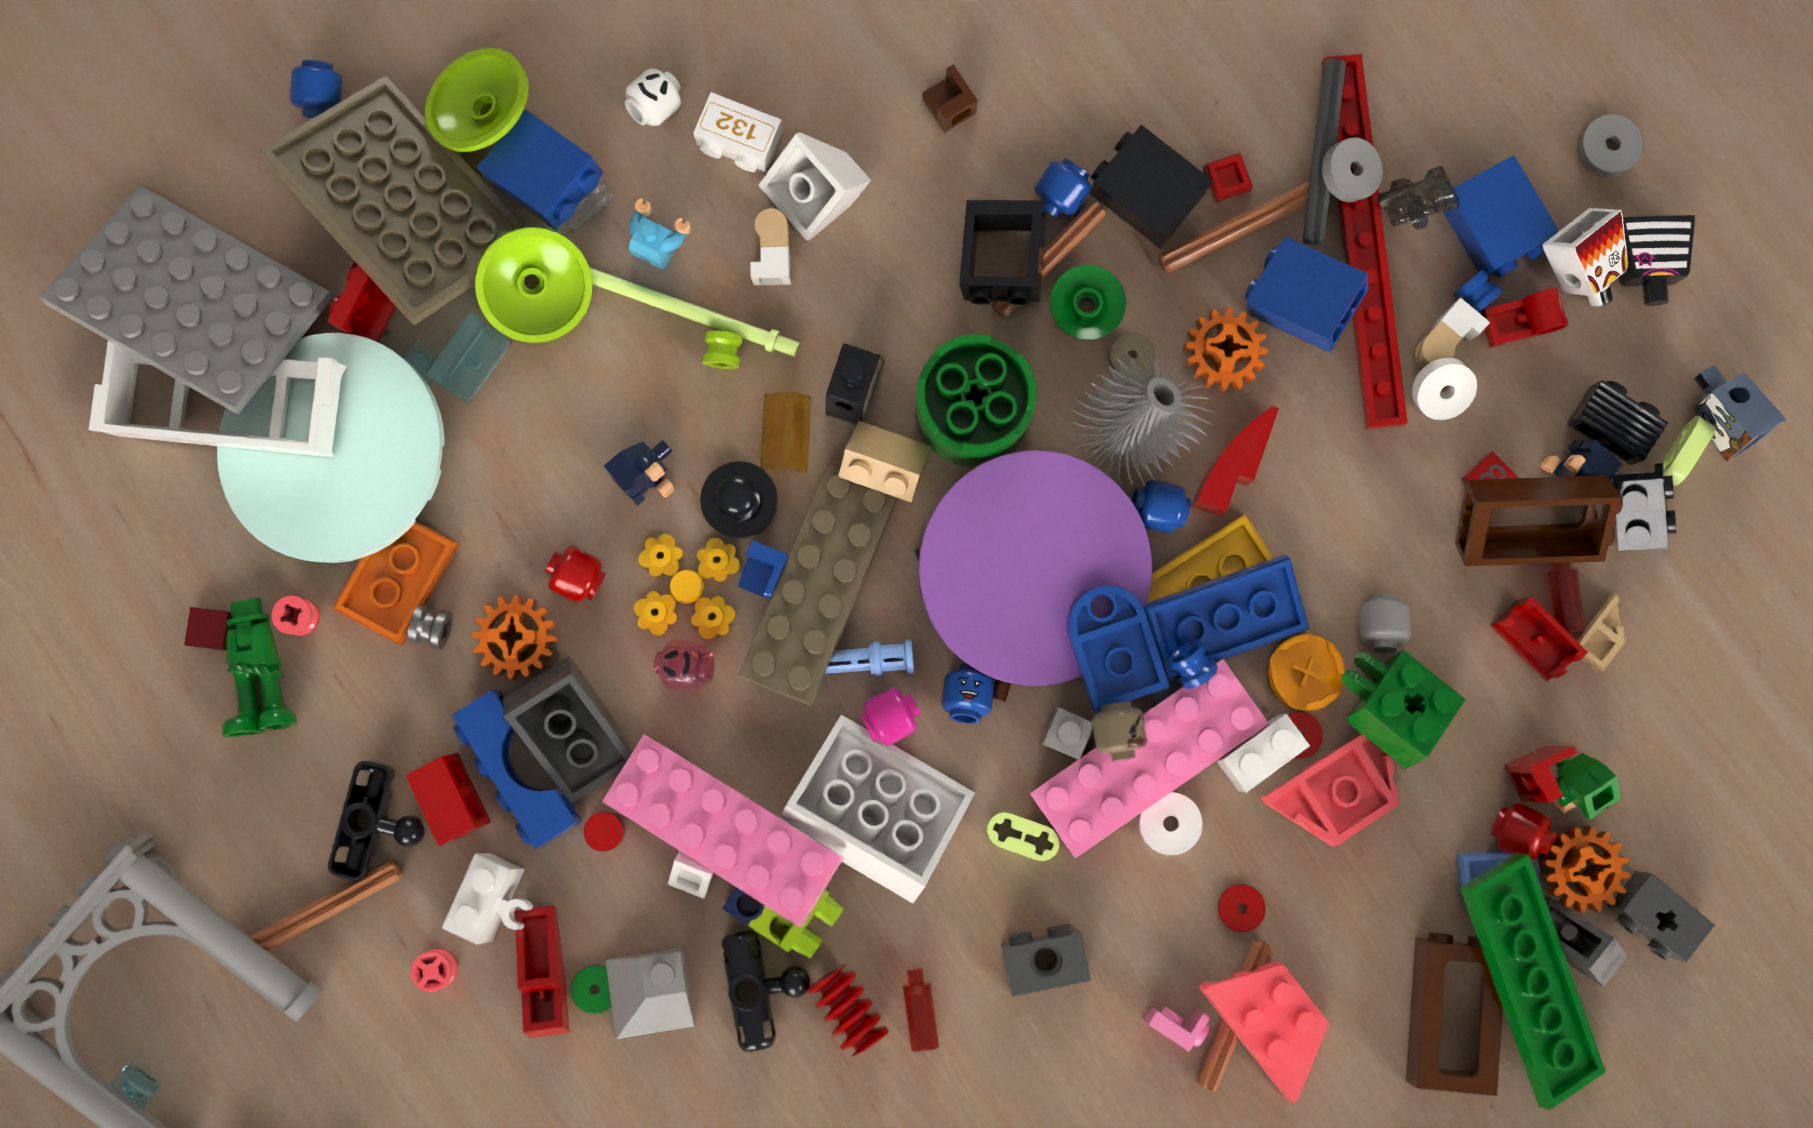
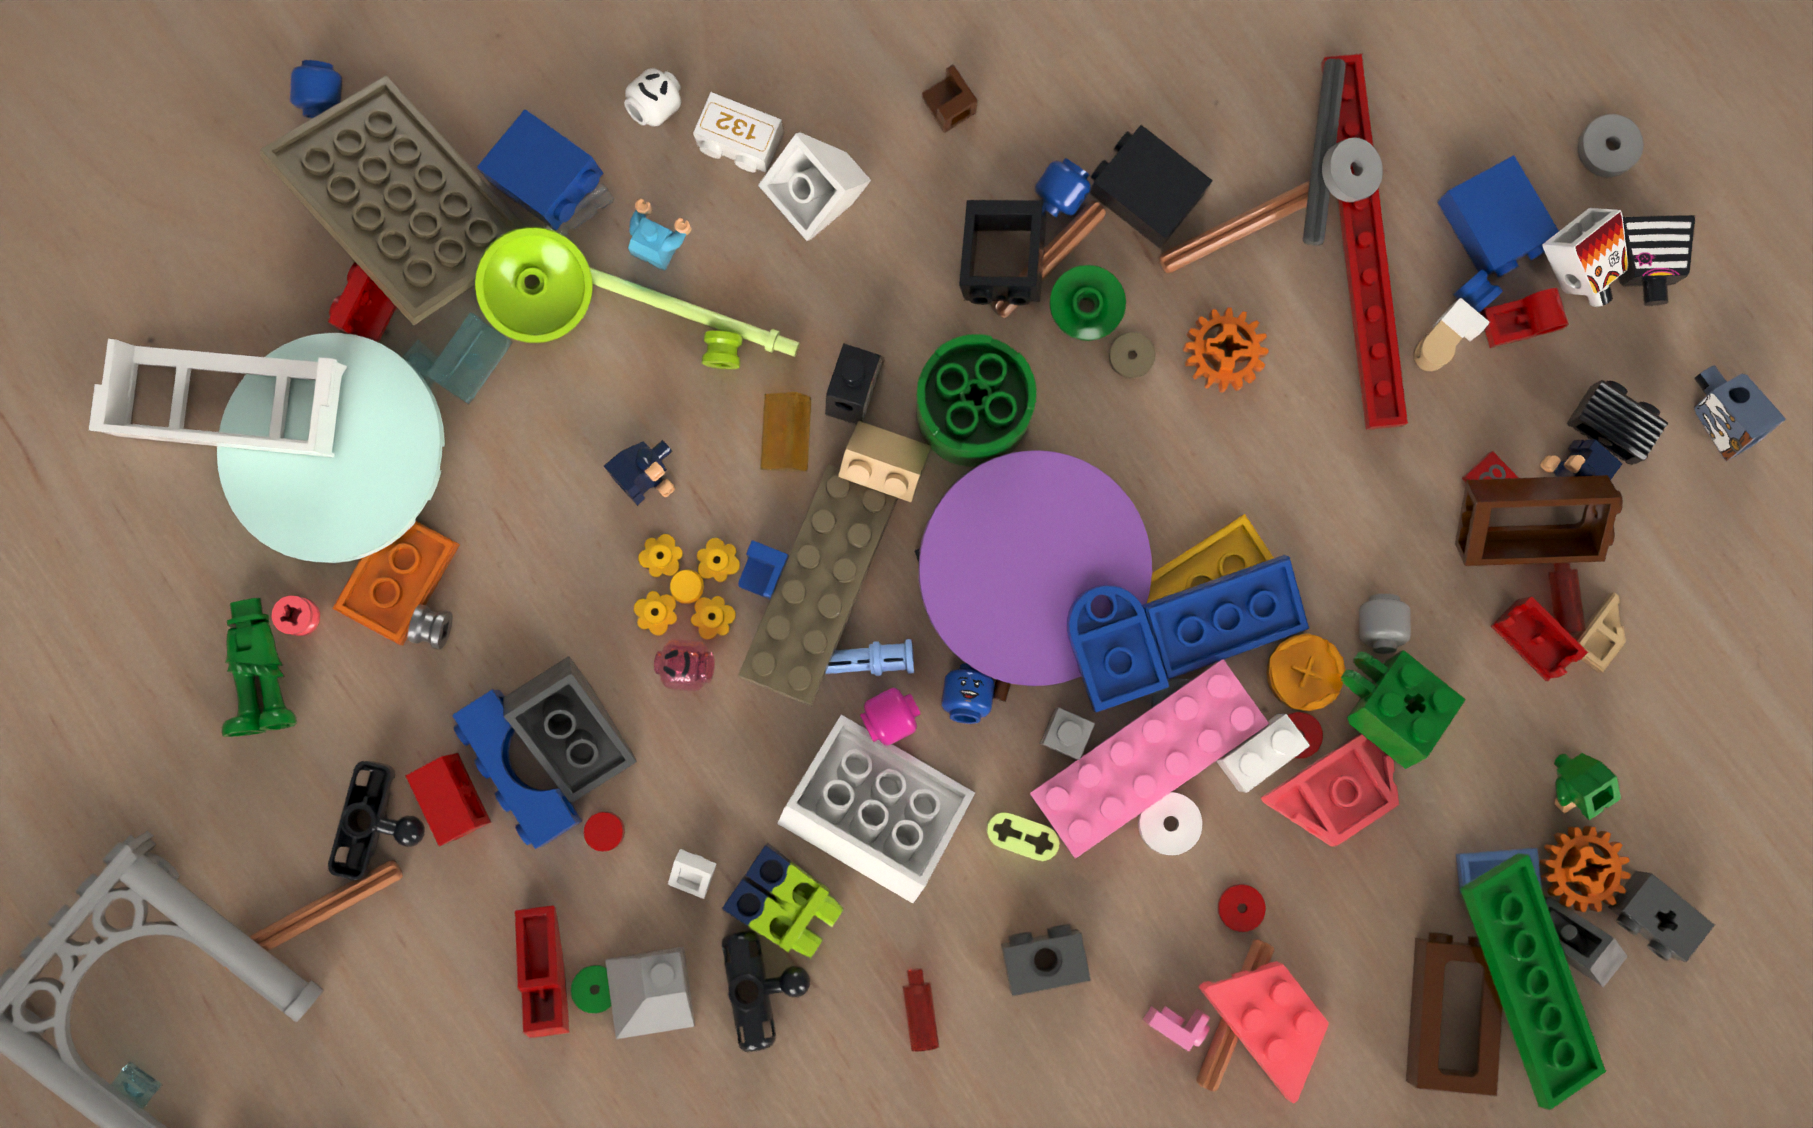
(187, 299): light grey plate -> none
(207, 628): dark red tile -> none
(428, 976): coral wheel -> none
(476, 100): lime dish -> none
(486, 899): white brick -> none
(514, 652): orange gear -> none
(574, 574): red head -> none
(723, 830): bright pink plate -> none
(739, 499): black plate -> none
(774, 241): leg -> none
(848, 1010): red piece -> none
(1119, 730): dark tan head -> none
(1140, 416): light grey piece -> none
(1162, 505): blue head -> none
(1192, 664): blue wheel -> none
(1228, 177): red tile -> none
(1235, 464): red slope -> none
(1306, 293): blue brick -> none
(1419, 200): clear smoke hips -> none
(1437, 375): white piece -> none
(1523, 831): red head -> none
(1533, 776): red panel -> none
(1644, 513): bracket -> none
(1687, 449): yellowish green beam -> none

